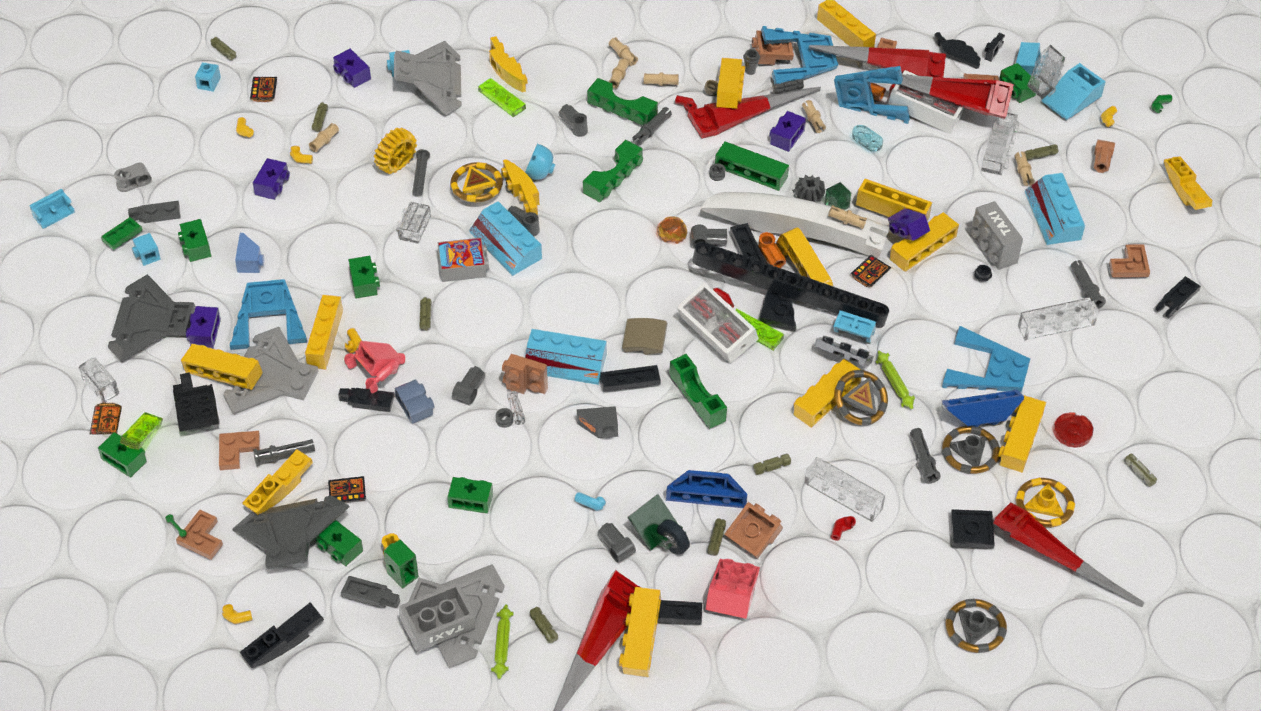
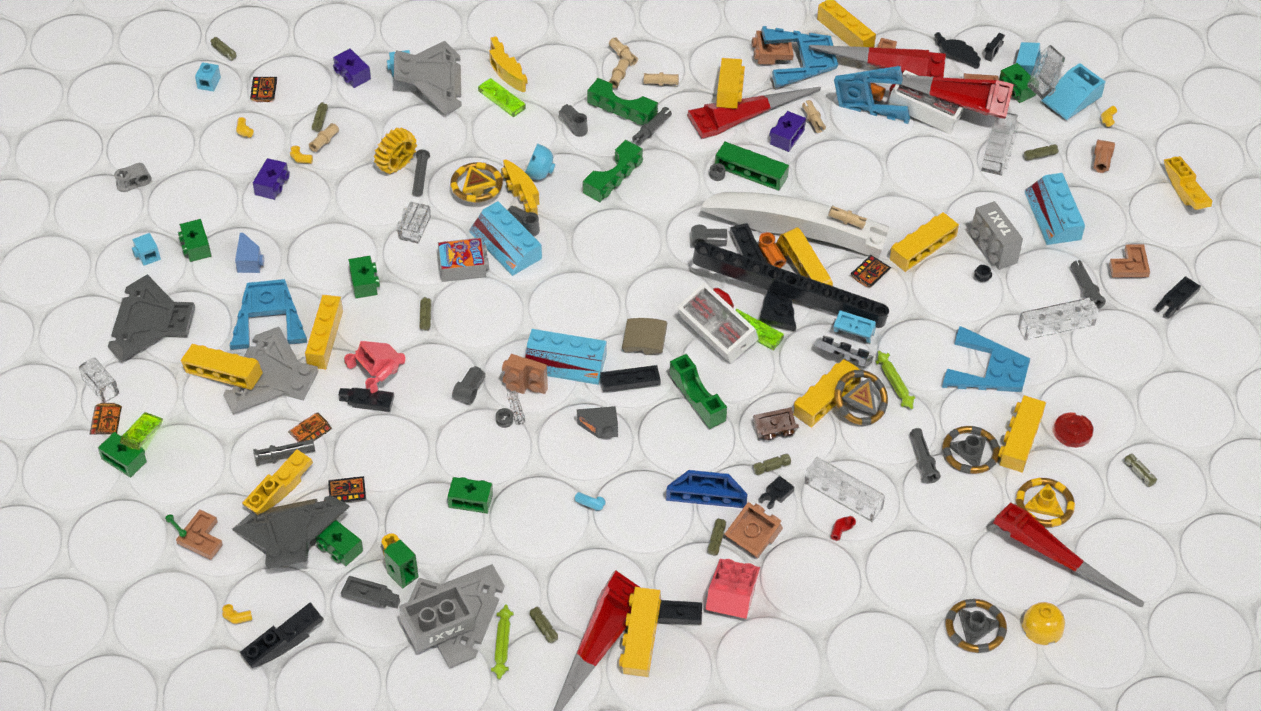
(52, 208): medium azure hinge -> none
(121, 233): green plate -> none
(156, 212): dark grey hinge -> none
(194, 405): black plate -> none
(204, 326): dark purple brick -> none
(233, 444): nougat plate -> none
(310, 428): none -> clear orange piece
(354, 341): yellow arm -> none
(414, 401): sand blue brick -> none
(619, 547): dark grey piece -> none
(659, 527): plate -> none
(672, 229): clear orange hair -> none
(688, 102): red arm -> none
(711, 87): dark tan hinge -> none
(751, 60): dark grey cone -> none
(775, 423): none -> reddish brown bracket
(777, 490): none -> black plate
(788, 86): dark grey axle -> none
(810, 188): dark grey gear -> none
(838, 196): clear green brick -> none
(867, 138): clear light blue plate -> none
(889, 200): yellow brick -> none
(908, 224): dark purple brick -> none
(972, 529): black plate -> none
(984, 408): blue wedge -> none
(1024, 168): tan pin -> none
(1044, 623): none -> yellow cylinder
(1160, 99): green arm -> none

